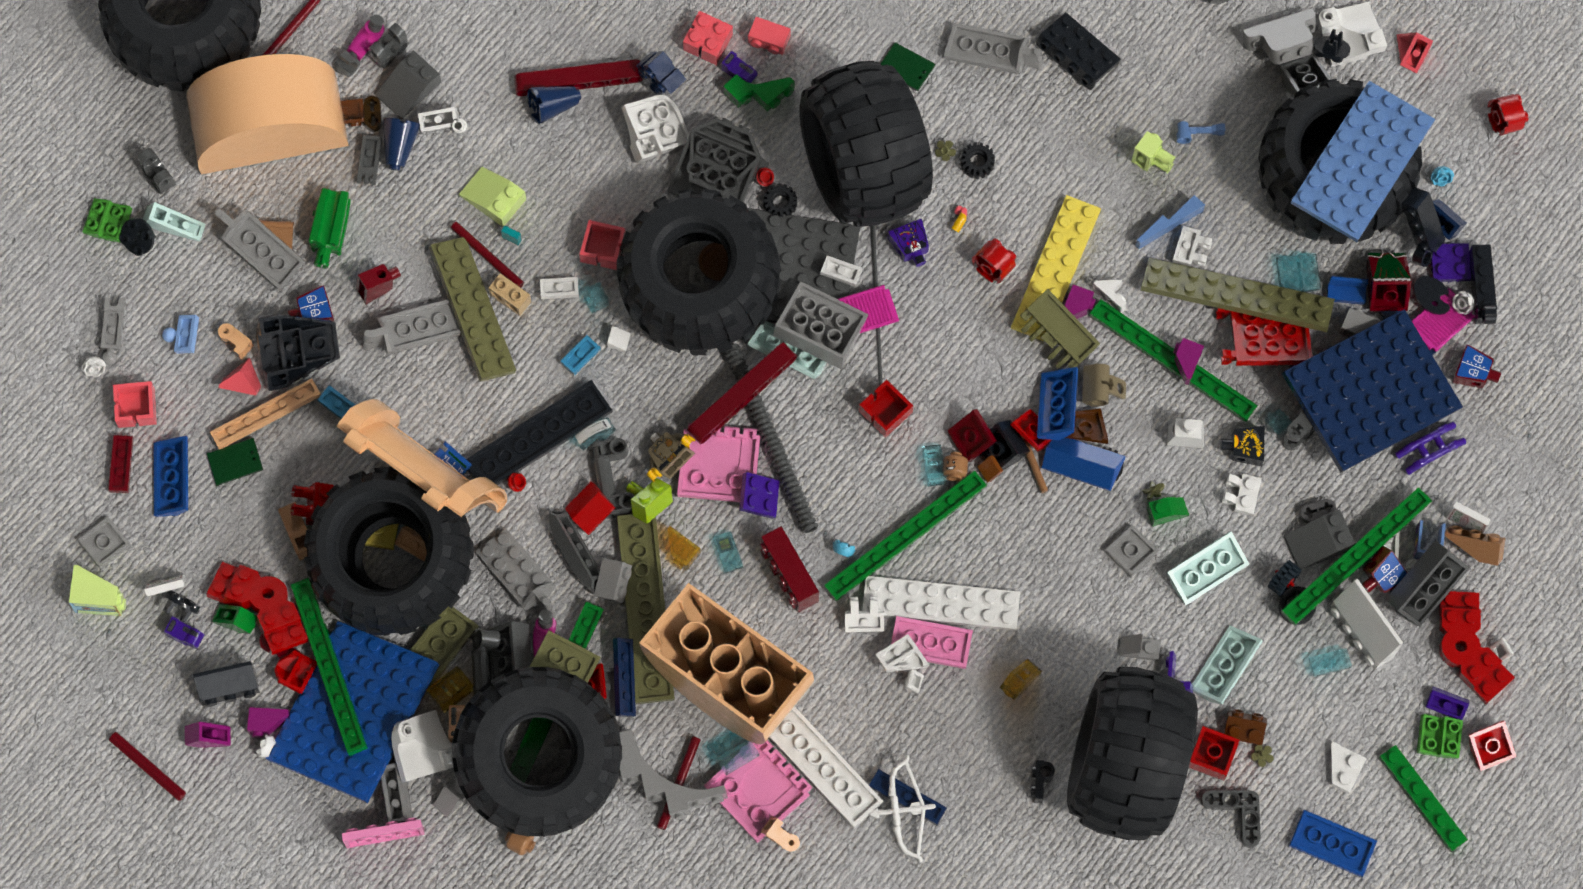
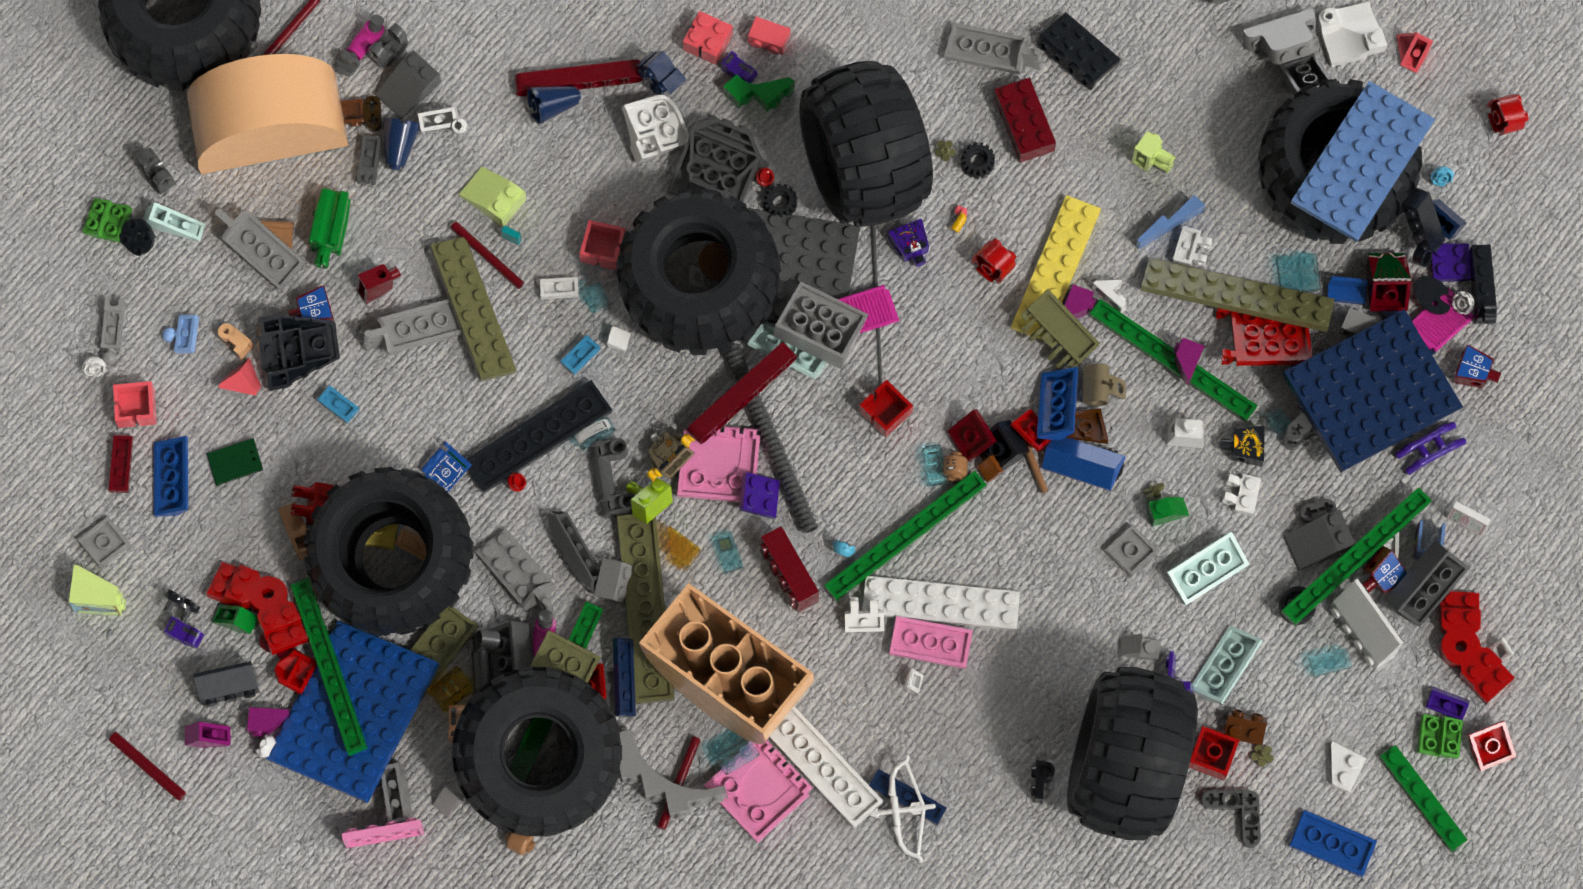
(165, 585): white tile -> none
(265, 414): light nougat plate -> none
(374, 427): light nougat panel -> none
(422, 747): white slope -> none
(509, 294): tan brick -> none
(589, 508): red slope -> none
(779, 836): light nougat leg -> none
(841, 271): white plate -> none
(902, 656): white wing -> none
(909, 65): dark green container -> none
(1020, 679): clear yellow slope -> none
(1024, 120): none -> dark red brick
(1184, 131): medium blue brick -> none
(1284, 578): black wheel -> none
(1332, 47): black plate -> none
(1481, 546): medium nougat slope -> none

